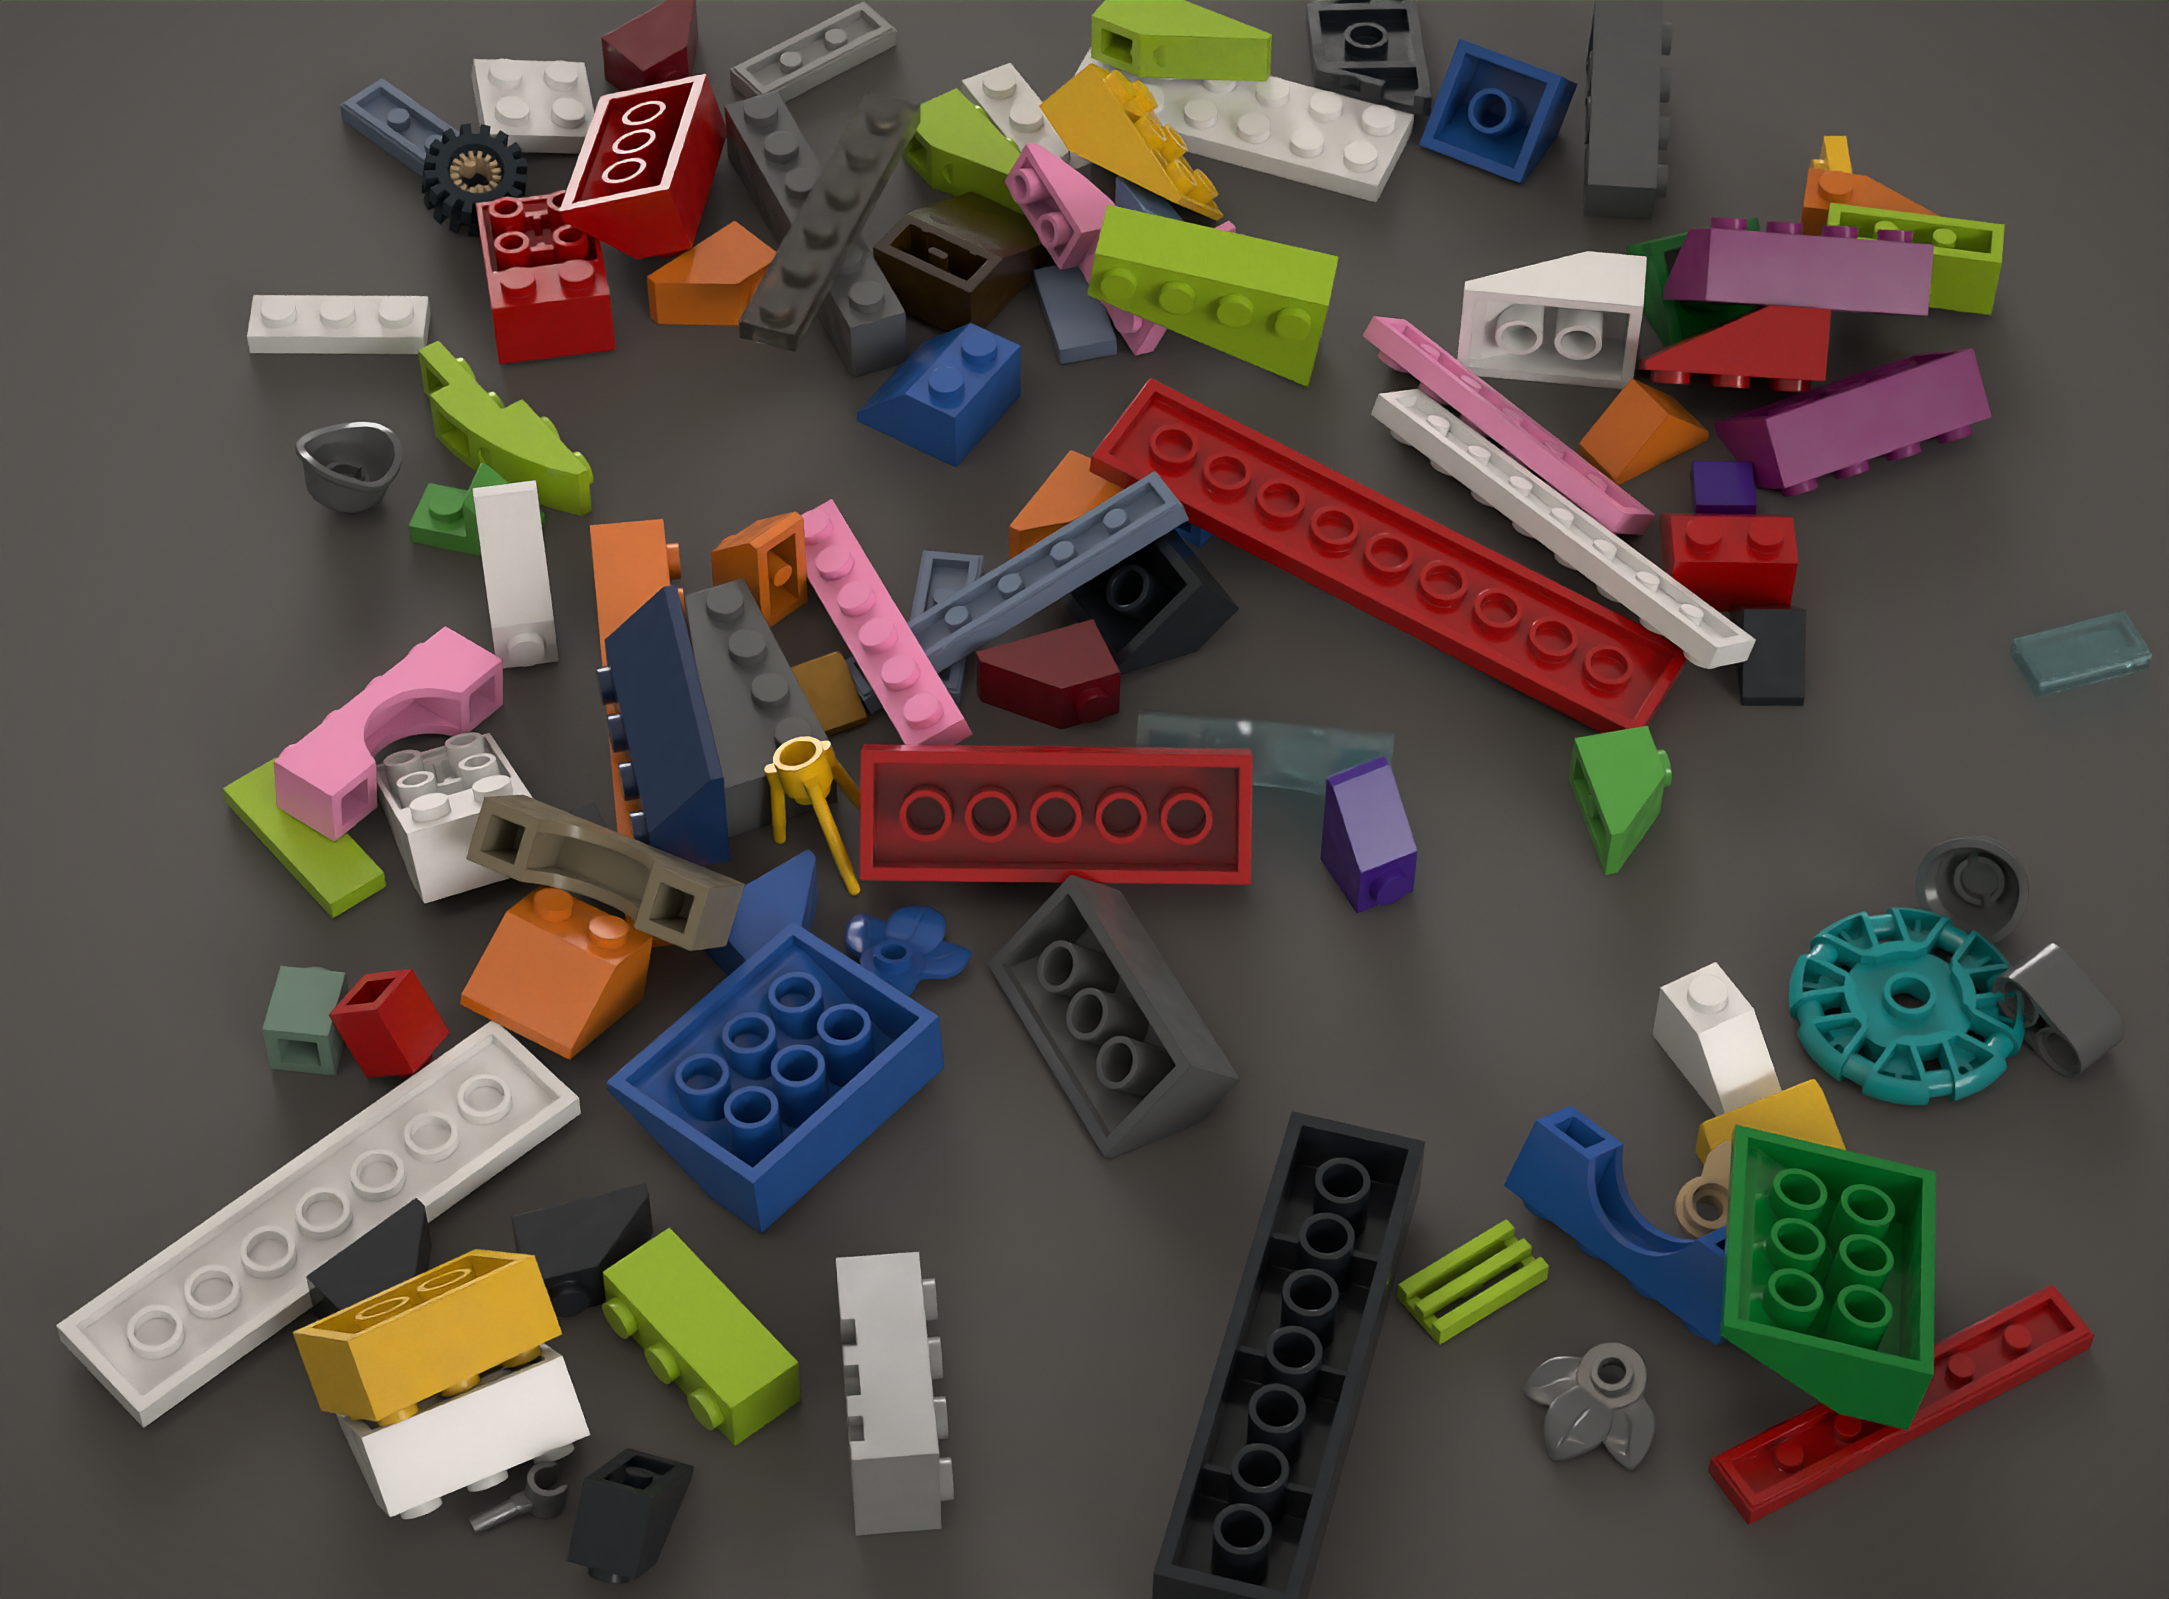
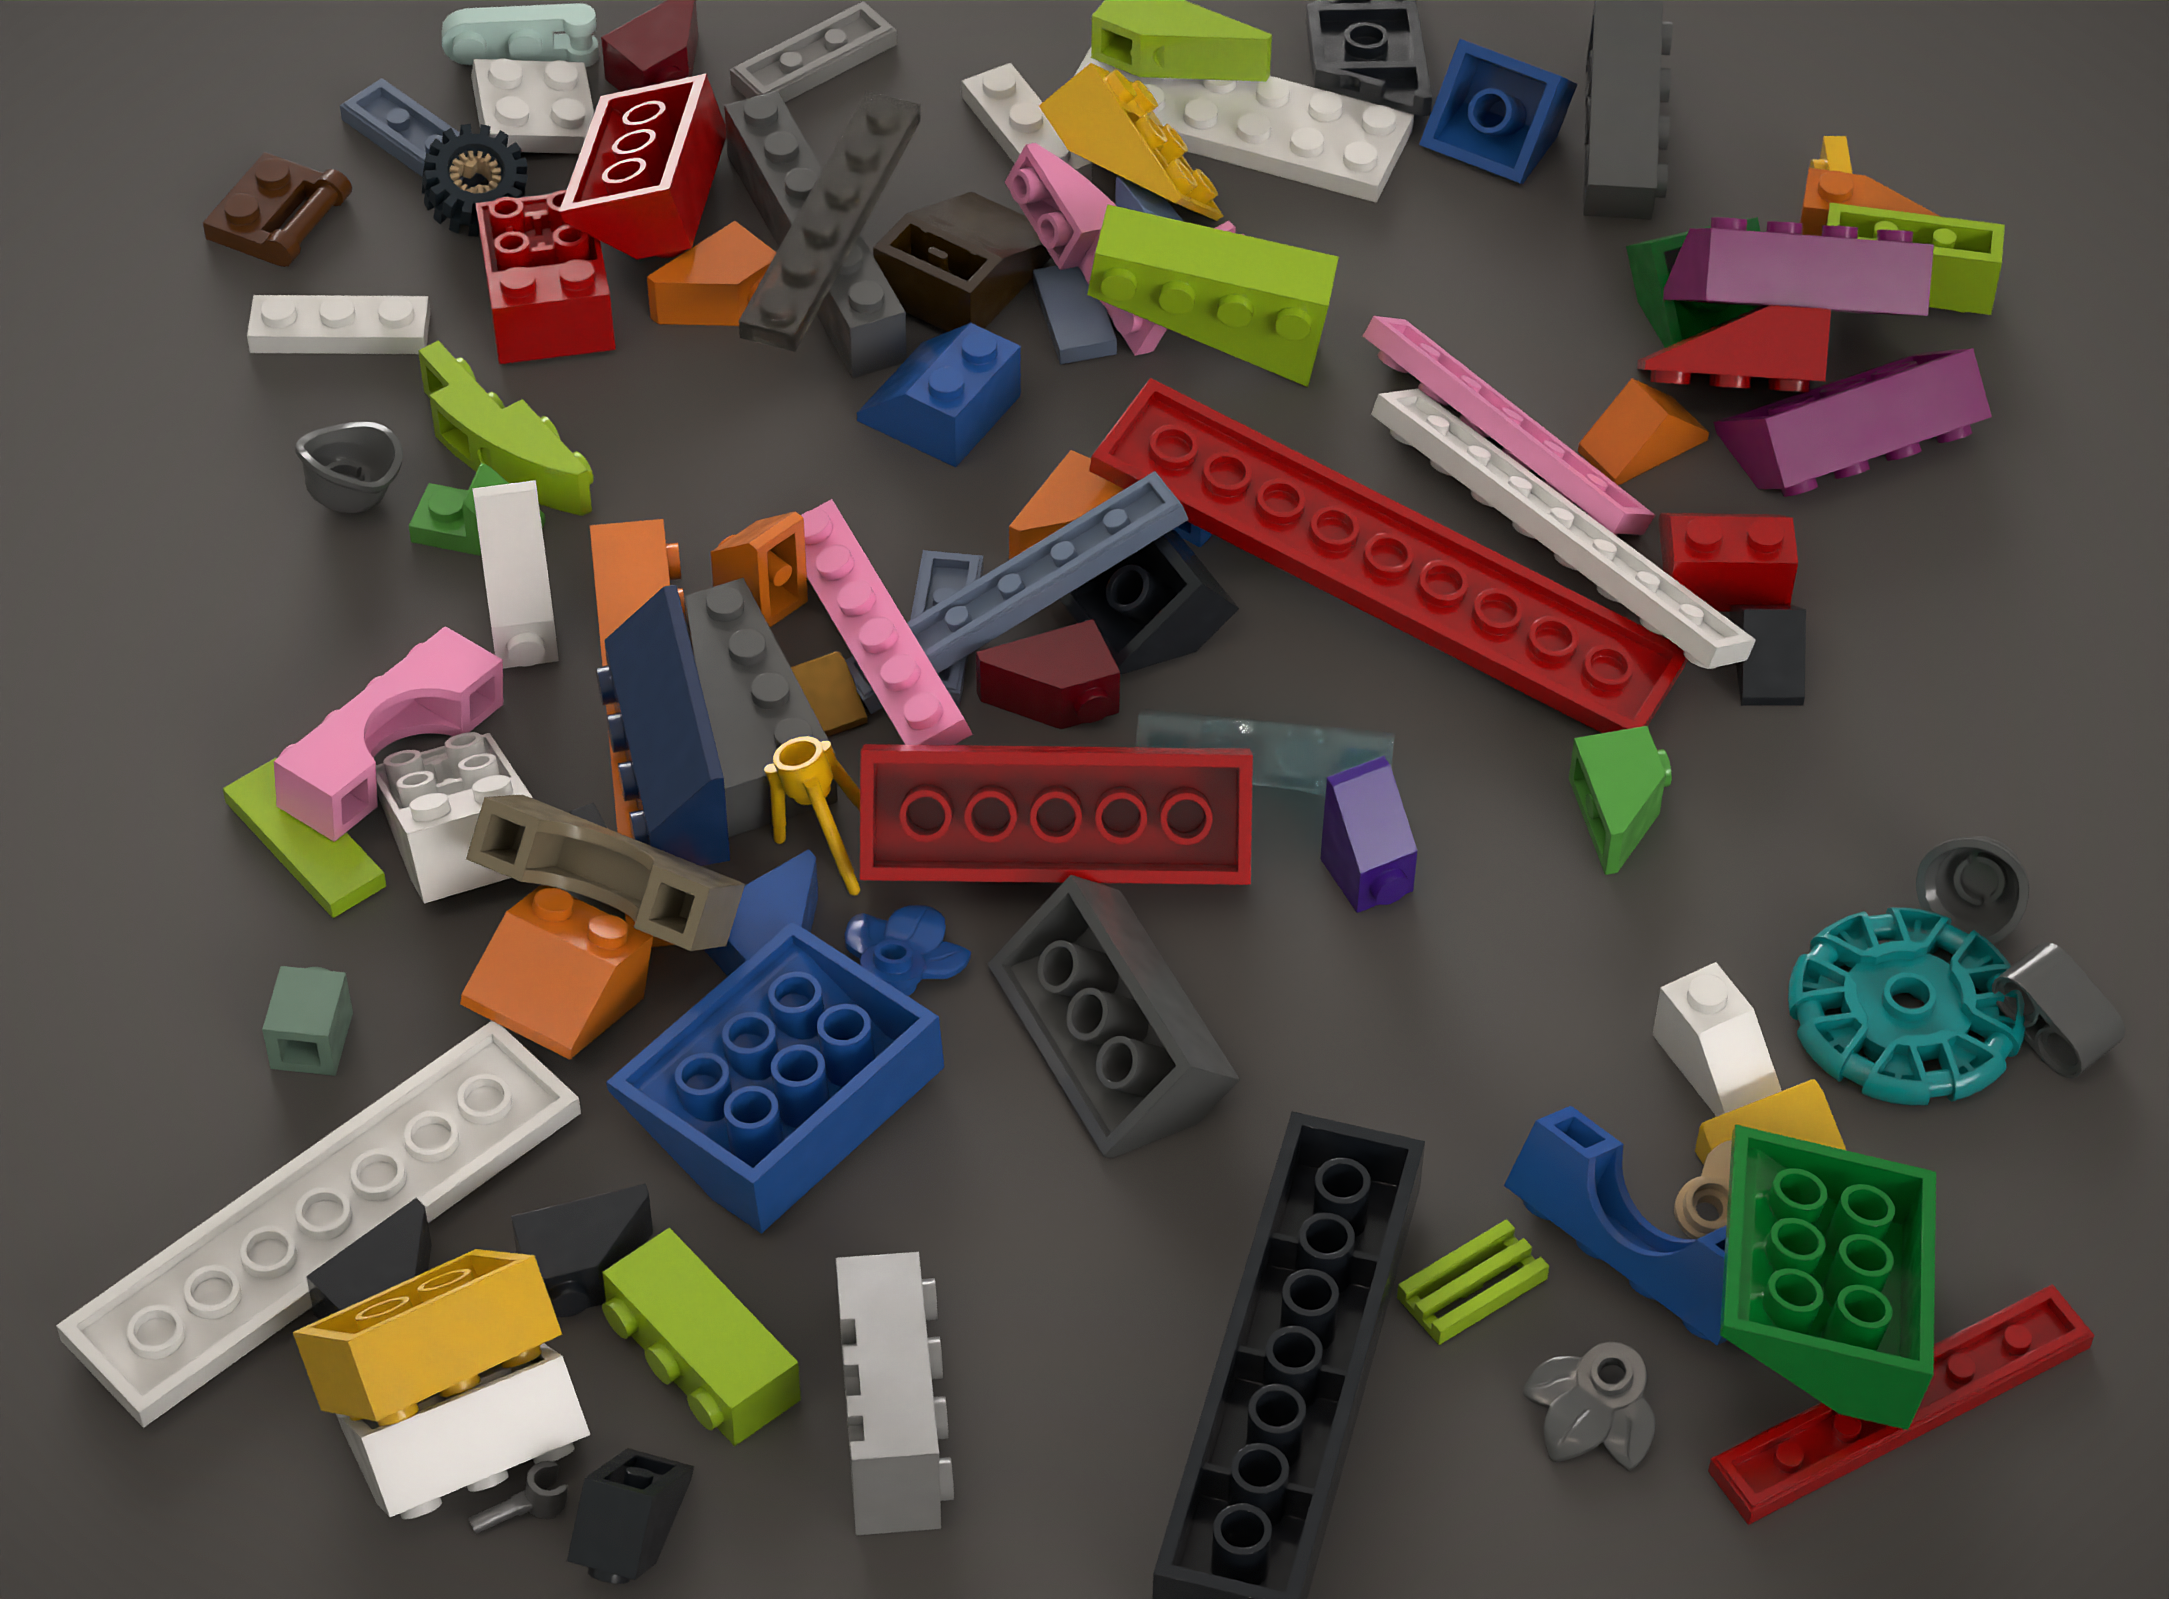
(264, 200): none -> reddish brown plate
(389, 1024): red brick -> none
(522, 33): none -> light aqua plate
(962, 150): lime slope -> none
(1556, 321): white slope -> none
(1723, 487): dark purple tile -> none
(2080, 653): clear light blue tile -> none

